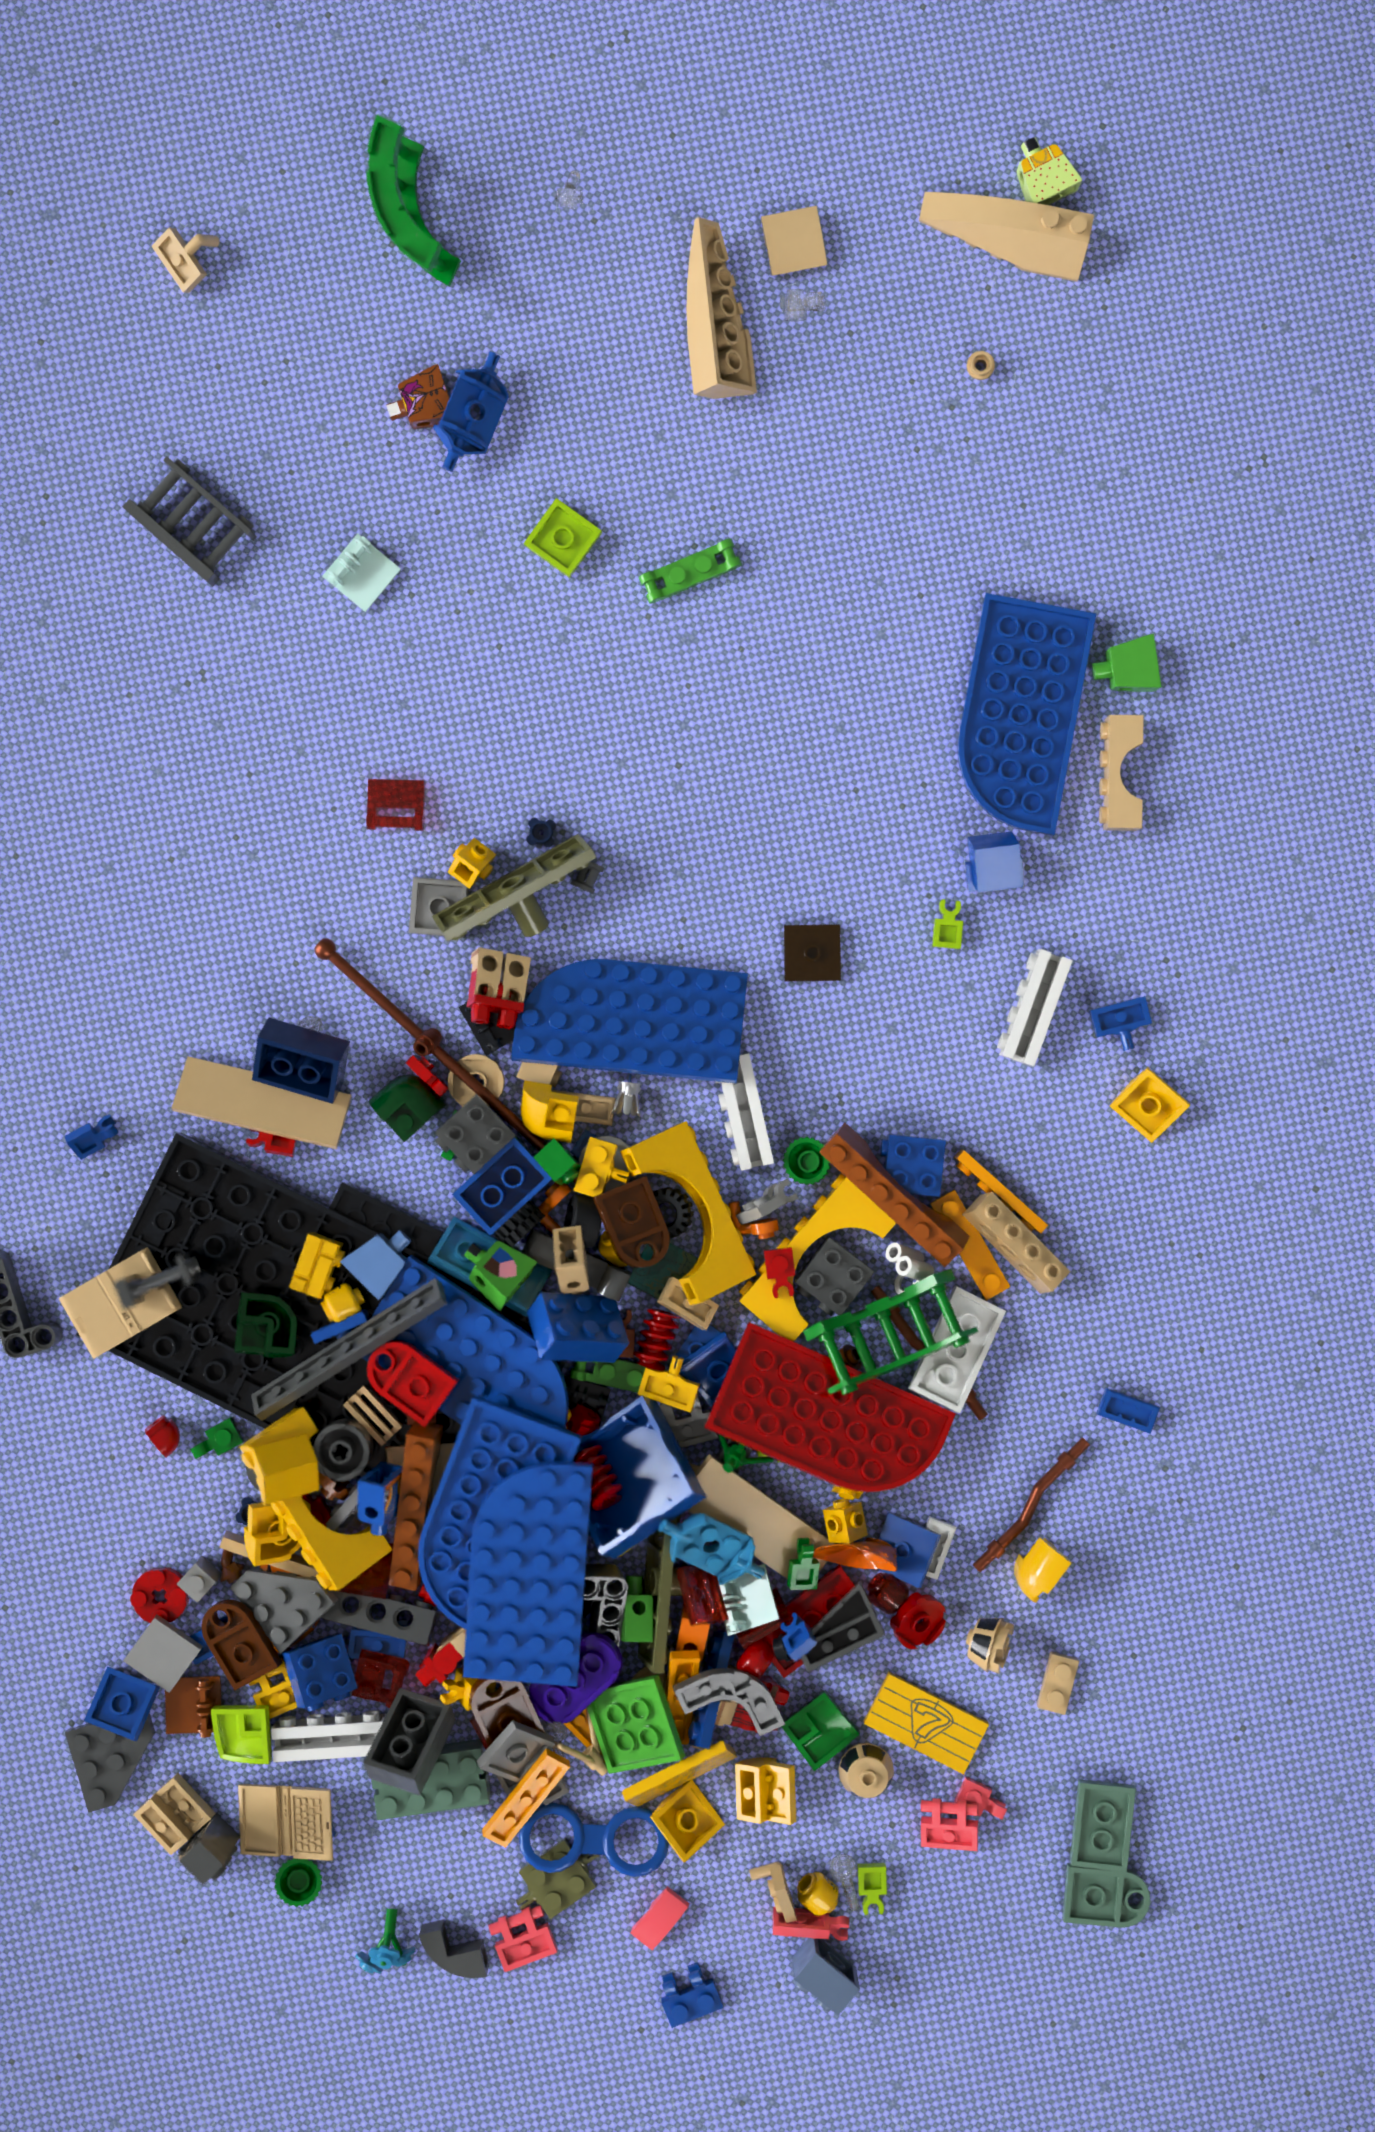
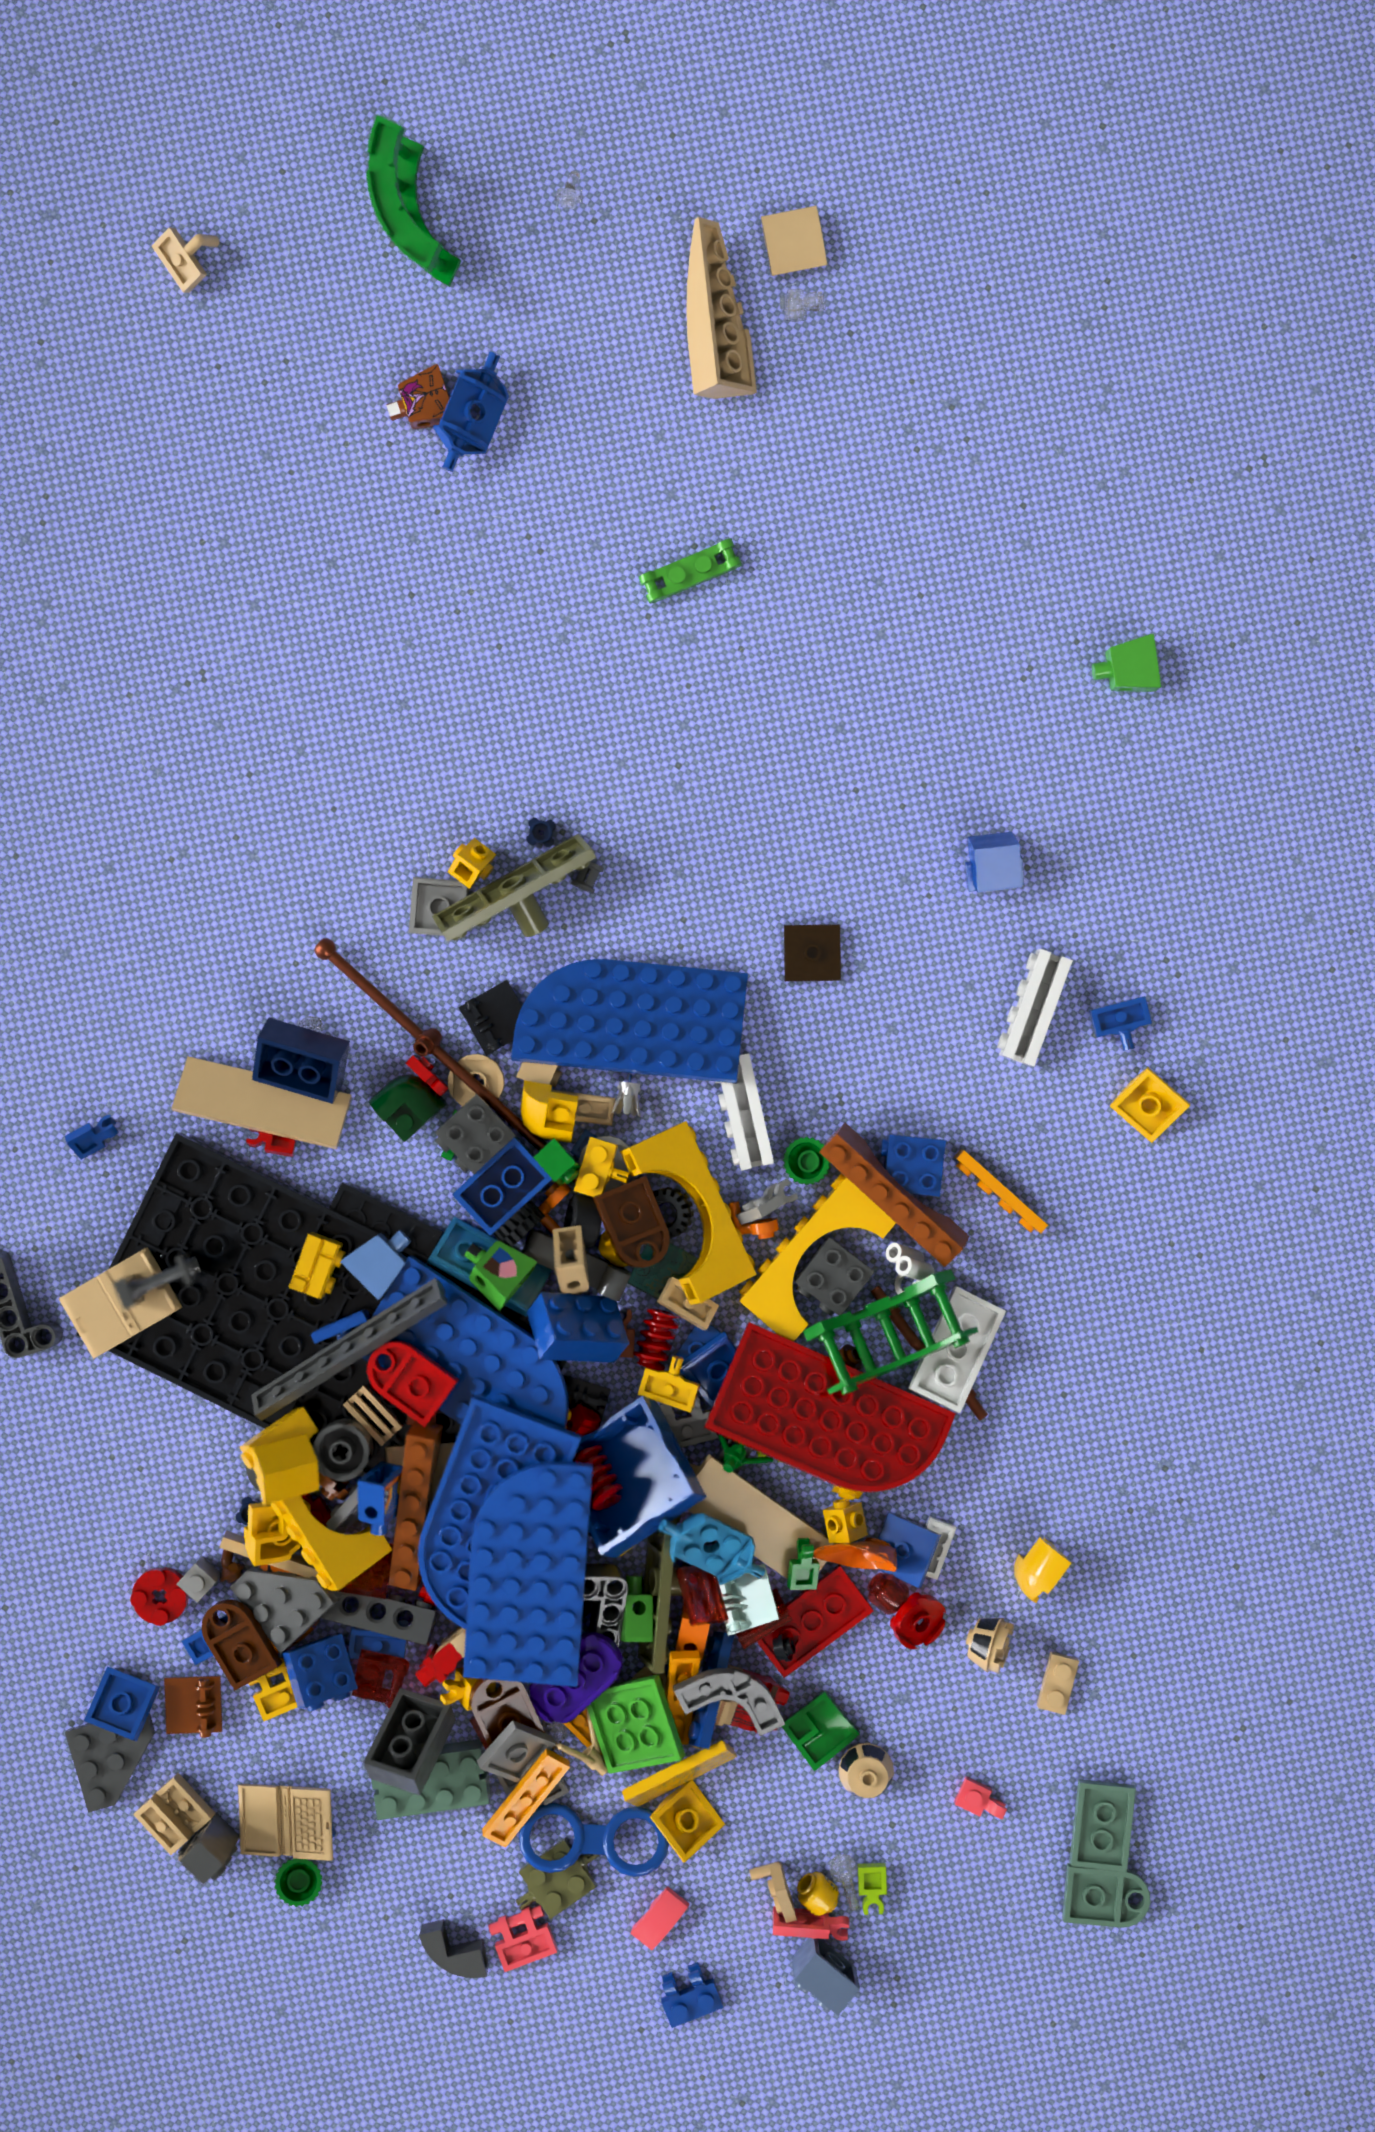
(163, 1653): light grey tile -> none
(164, 529): dark grey fence -> none
(164, 1435): red piece -> none
(220, 1438): green plate -> none
(242, 1733): lime plate -> none
(265, 1326): dark green brick -> none
(325, 1736): white brick -> none
(342, 1302): yellow head -> none
(361, 572): light aqua hinge -> none
(381, 1956): dark azure plant -> none
(395, 795): clear red plate -> none
(497, 986): hips -> none
(562, 538): lime plate -> none
(620, 1374): bright green plate -> none
(756, 1658): red piece -> none
(765, 1791): yellow brick -> none
(780, 1265): red plate -> none
(798, 1638): blue plate -> none
(844, 1628): dark grey wedge -> none
(926, 1722): yellow tile -> none
(948, 931): lime plate -> none
(949, 1832): coral plate -> none
(975, 1253): light orange plate -> none
(986, 359): tan plate -> none
(997, 1548): copper bar -> none
(1016, 1243): tan brick -> none
(1022, 232): tan wedge -> none
(1023, 709): blue plate -> none
(1046, 173): yellowish green torso -> none
(1121, 808): tan arch -> none
(1128, 1410): blue plate -> none

